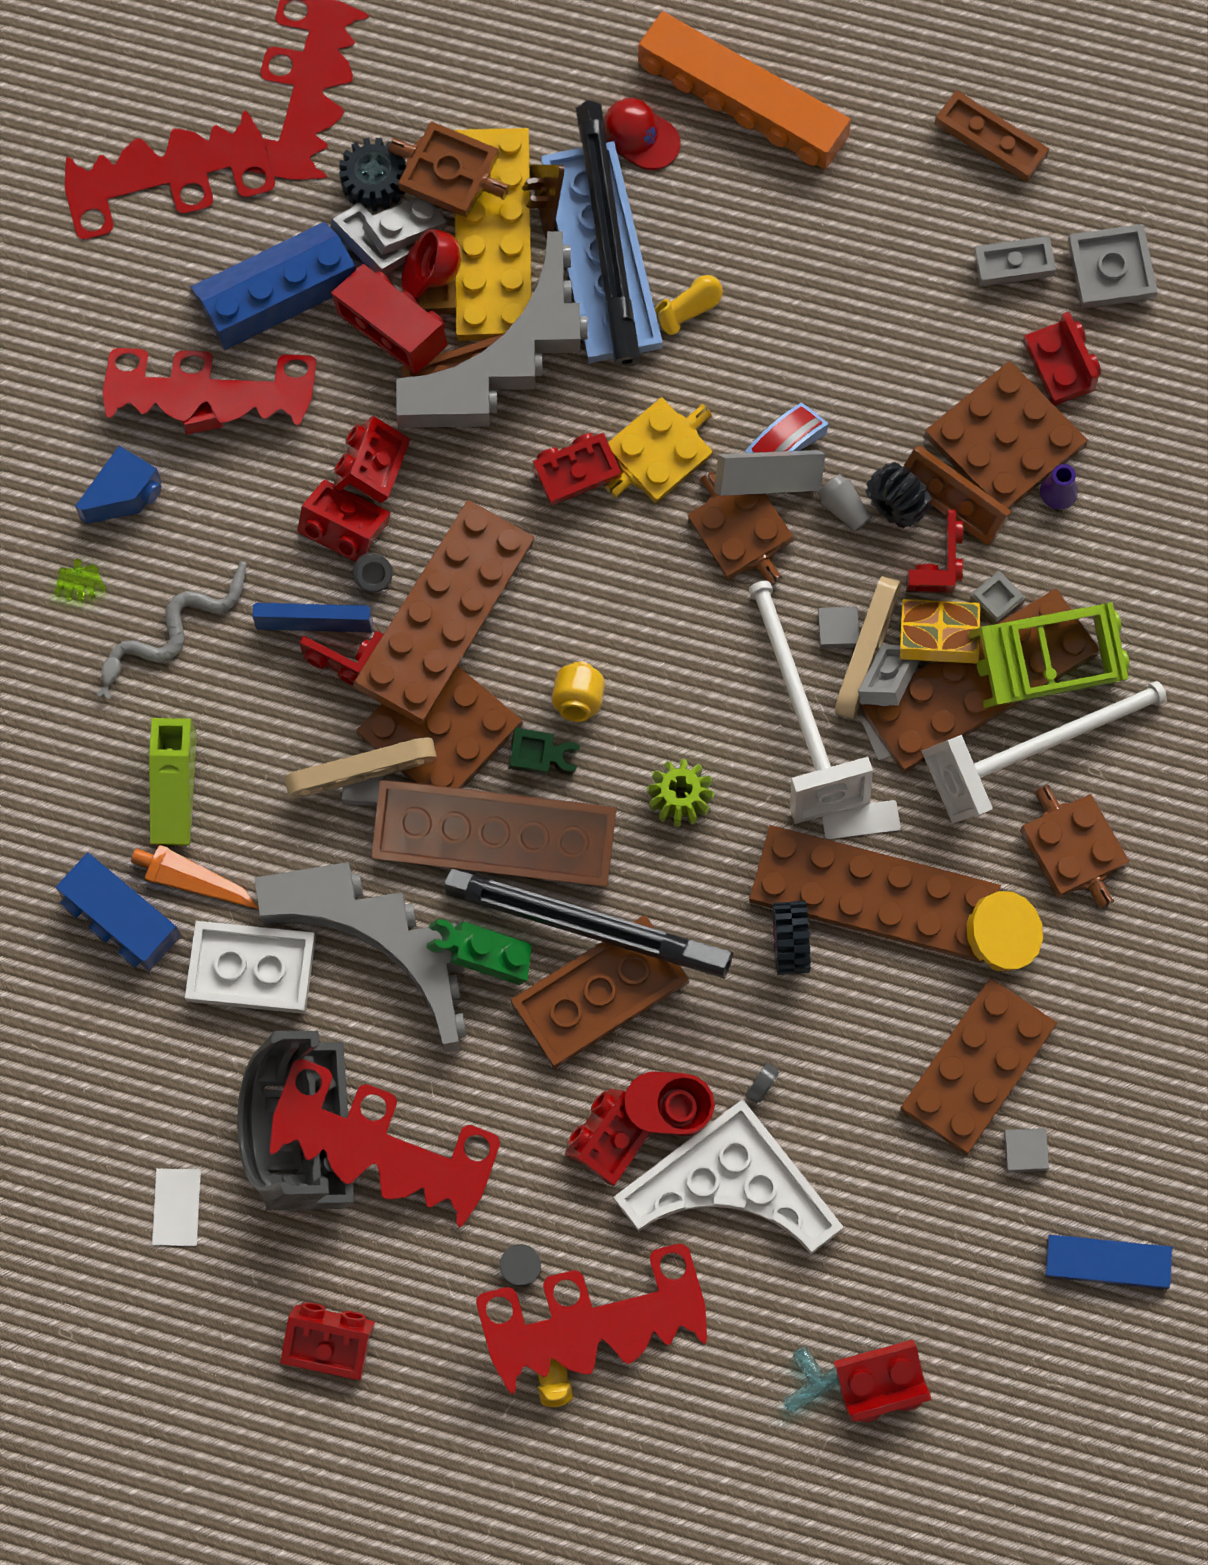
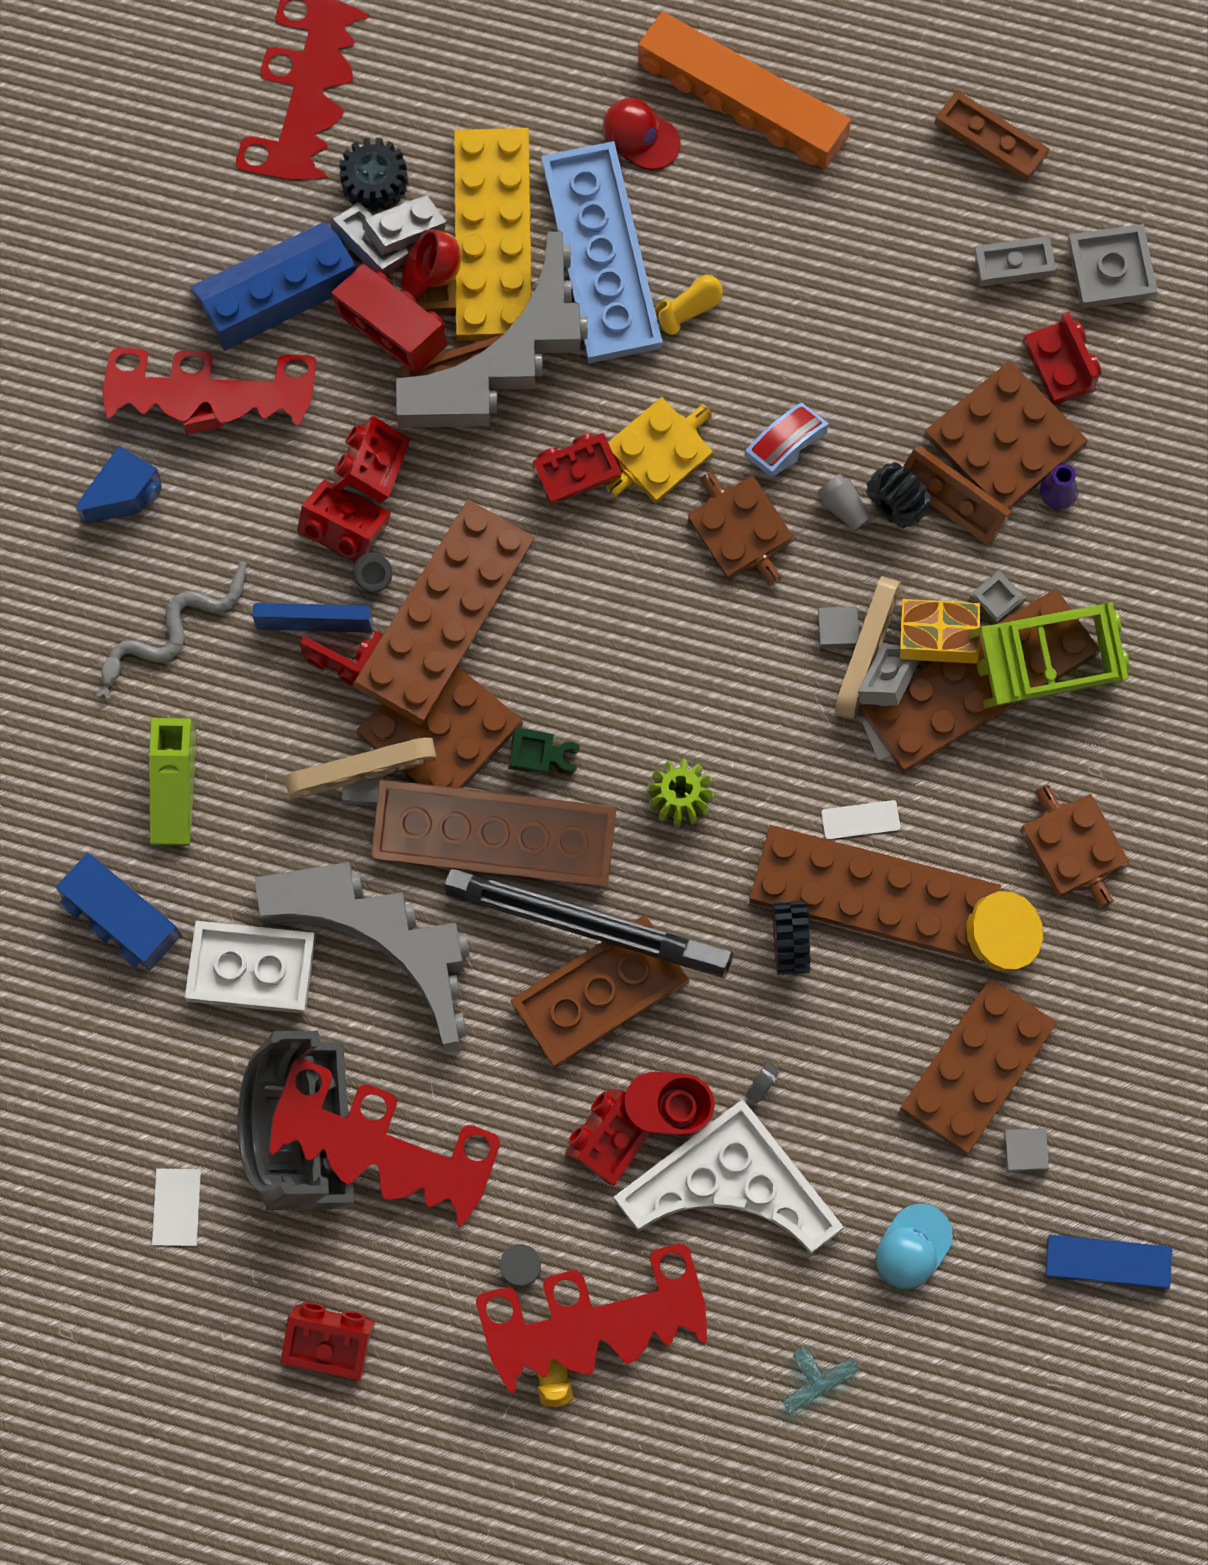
(78, 579): clear neon green piece -> none
(181, 873): orange bar -> none
(185, 162): red piece -> none
(448, 169): dark orange plate -> none
(483, 950): green plate -> none
(547, 185): reddish brown piece -> none
(578, 691): yellow head -> none
(618, 303): black piece -> none
(769, 472): light grey tile -> none
(828, 787): white tile -> none
(882, 1381): red bracket -> none
(913, 1246): none -> medium azure cap
(928, 577): red bracket -> none
(960, 779): white tile -> none

